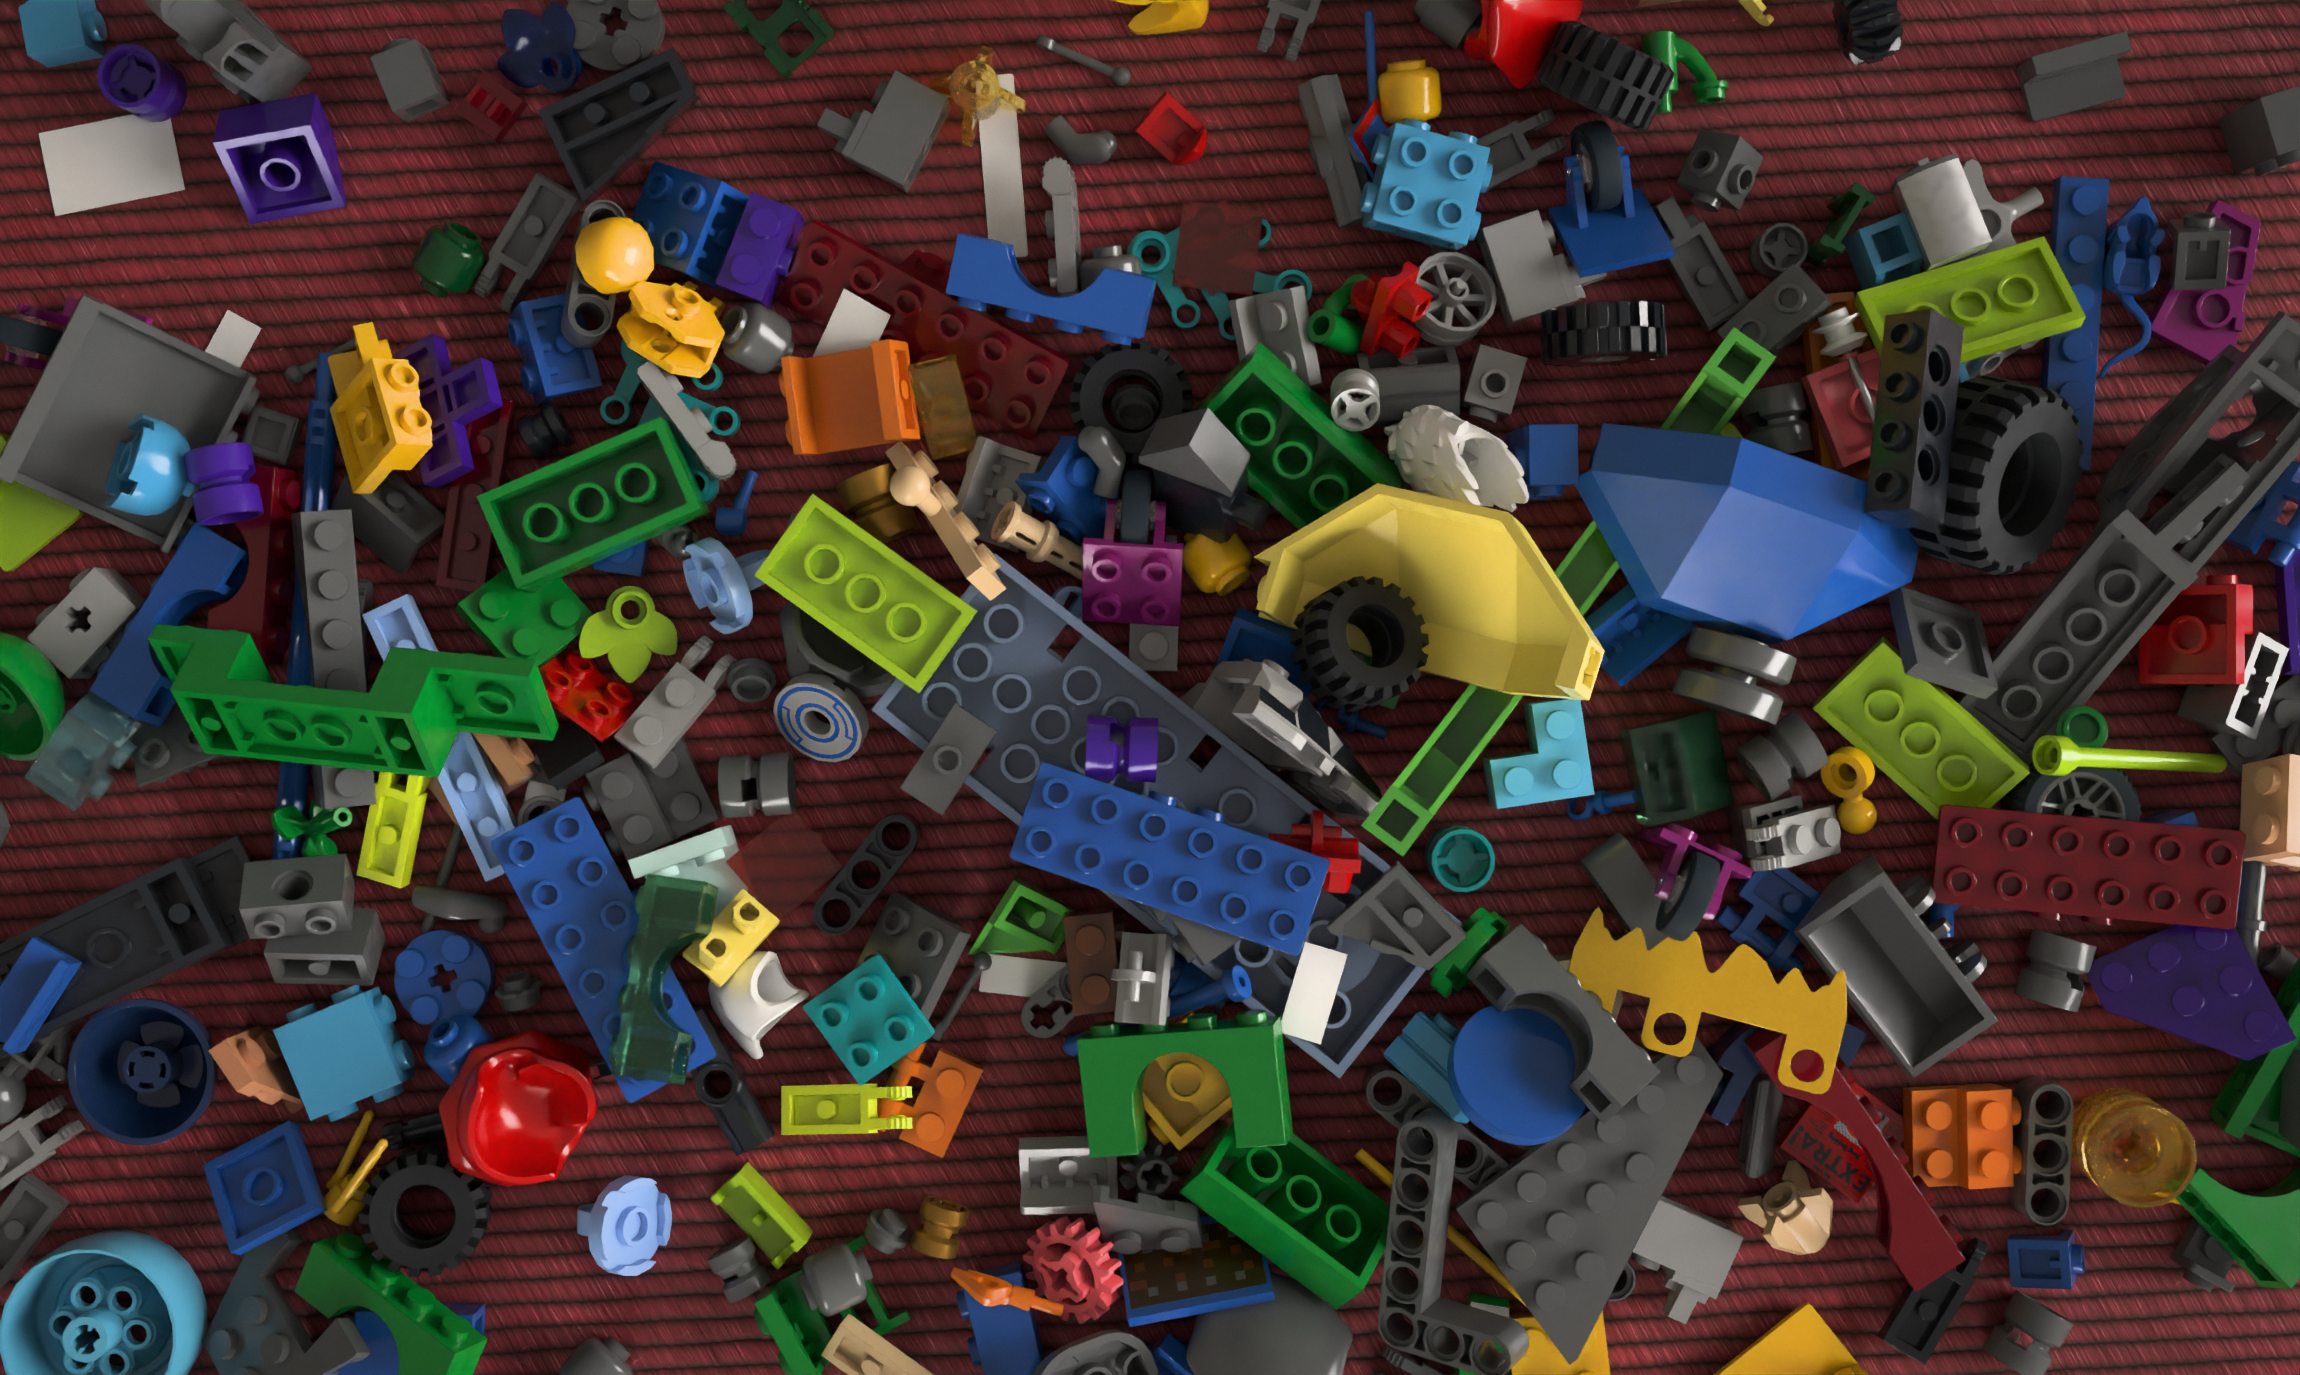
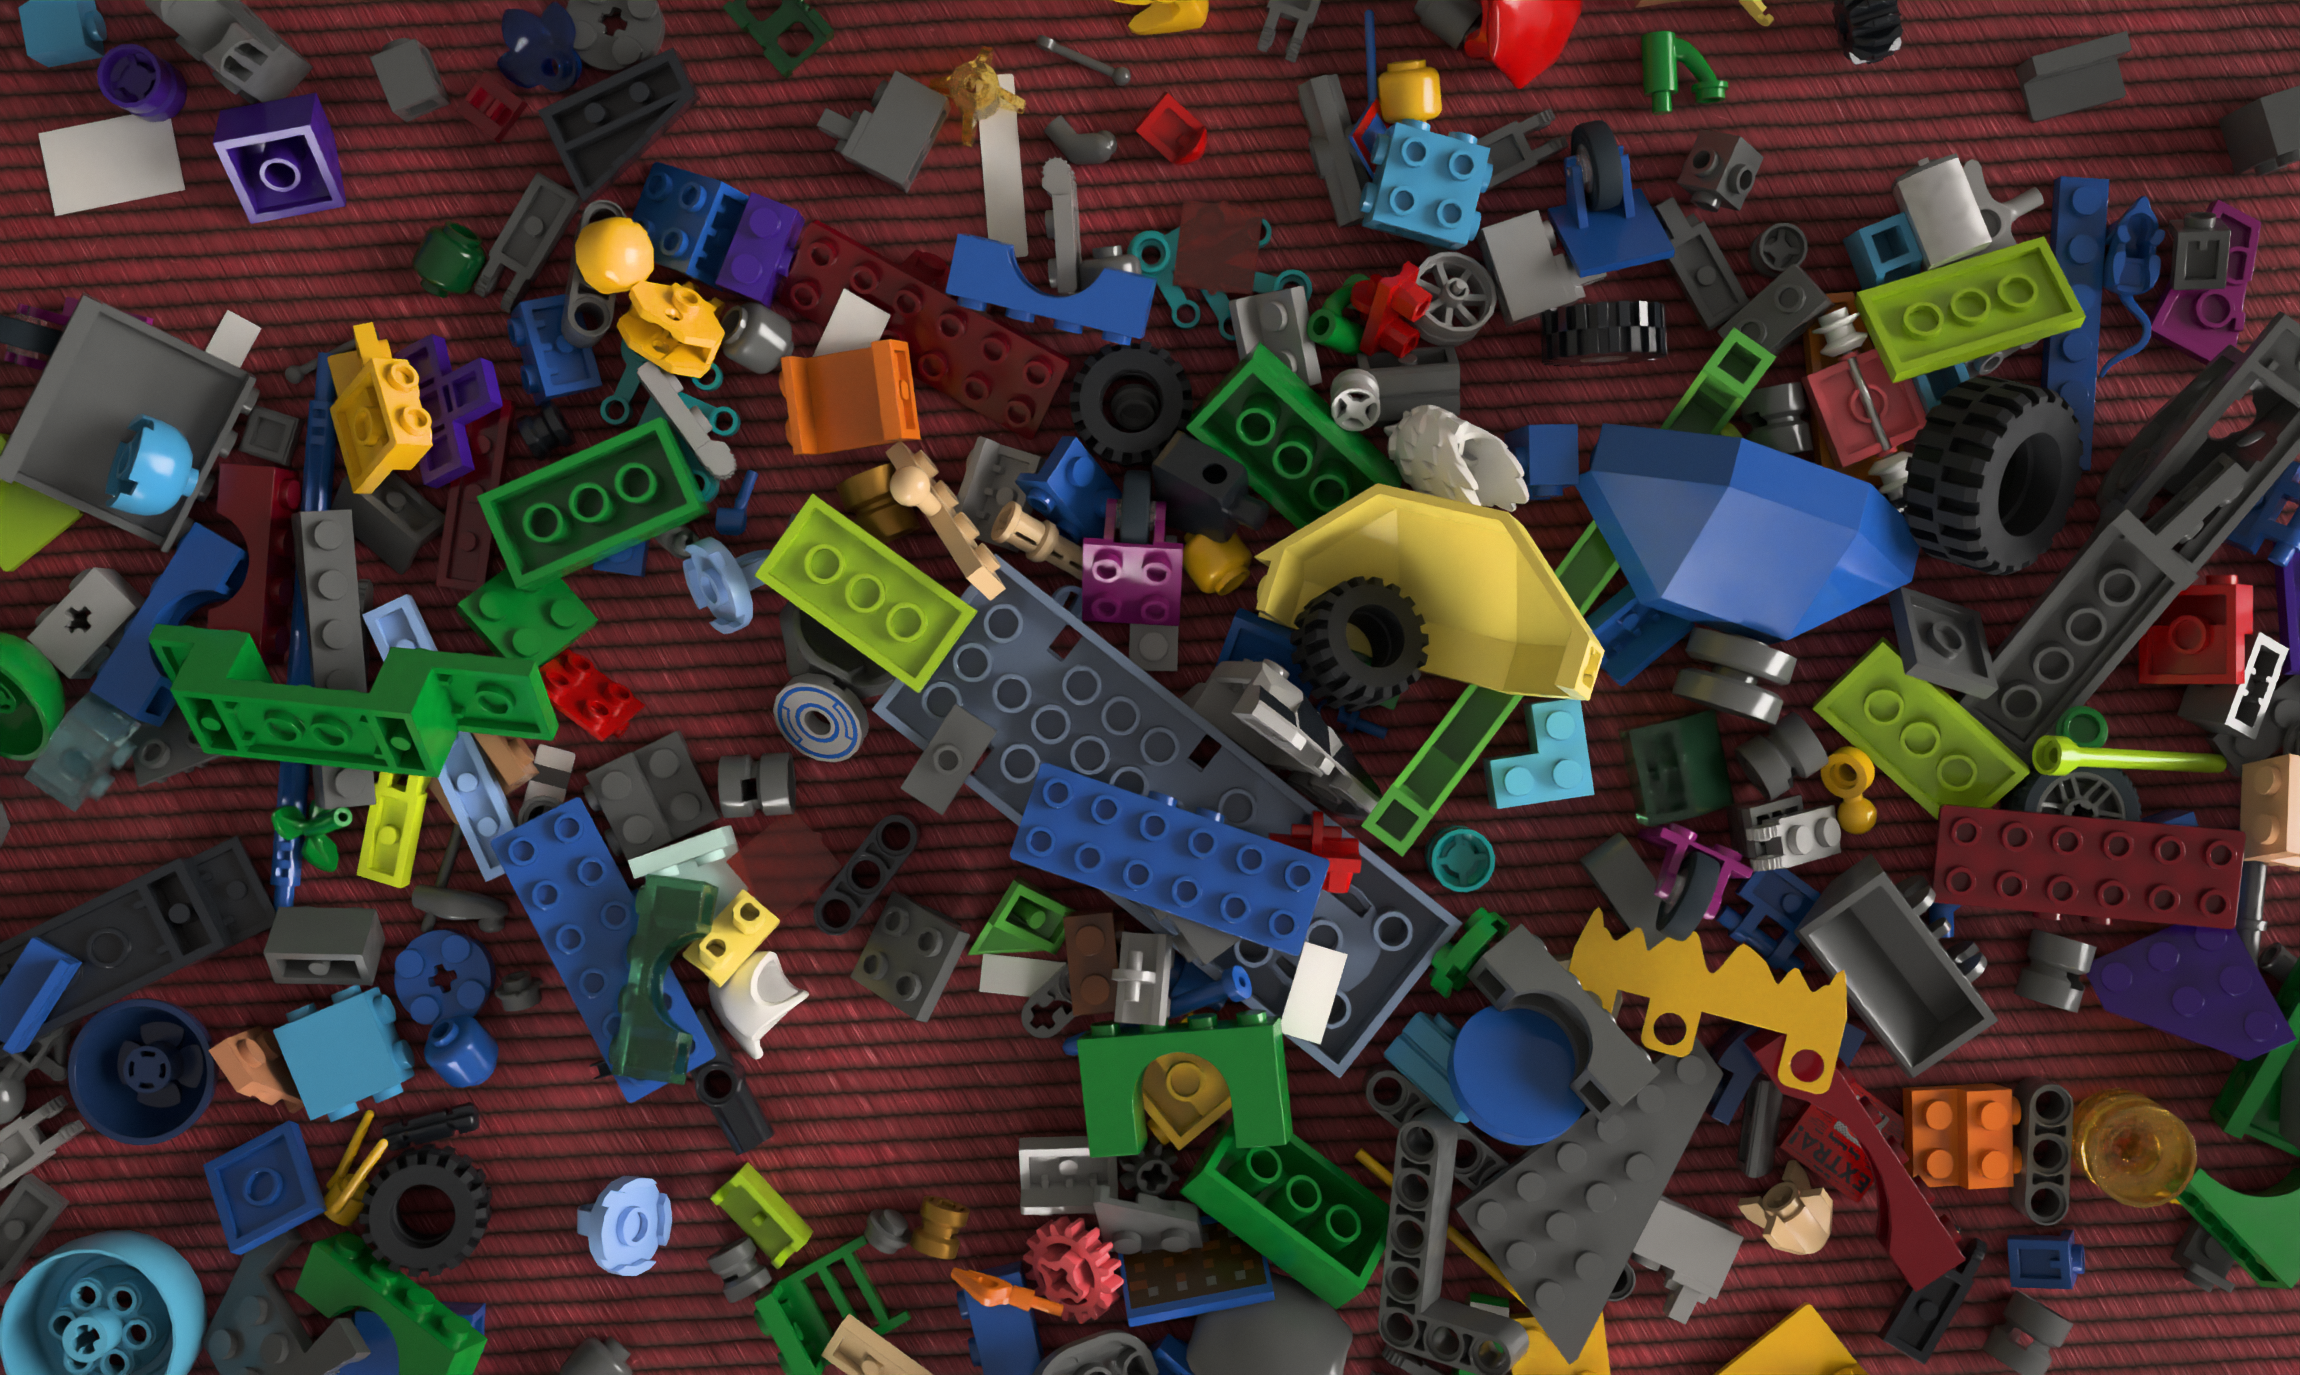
(224, 483): dark purple wheel -> none
(297, 896): dark grey brick -> none
(518, 1109): red piece -> none
(568, 755): black piece -> none
(628, 641): lime plate -> none
(673, 705): light grey hinge -> none
(751, 679): dark grey plate -> none
(834, 1279): dark grey head -> none
(839, 1109): neon yellow hinge -> none
(869, 1019): teal bracket -> none
(940, 1102): orange plate -> none
(943, 406): clear yellow plate -> none
(982, 962): dark grey hinge -> none
(1107, 455): dark grey arm -> none
(1121, 748): dark purple wheel -> none
(1197, 450): dark grey slope -> none
(1399, 919): dark grey wing -> none
(1492, 383): light grey brick -> none
(1601, 802): blue hand -> none
(1605, 75): black tyre -> none
(1846, 210): dark green piece -> none
(1914, 419): black brick -> none

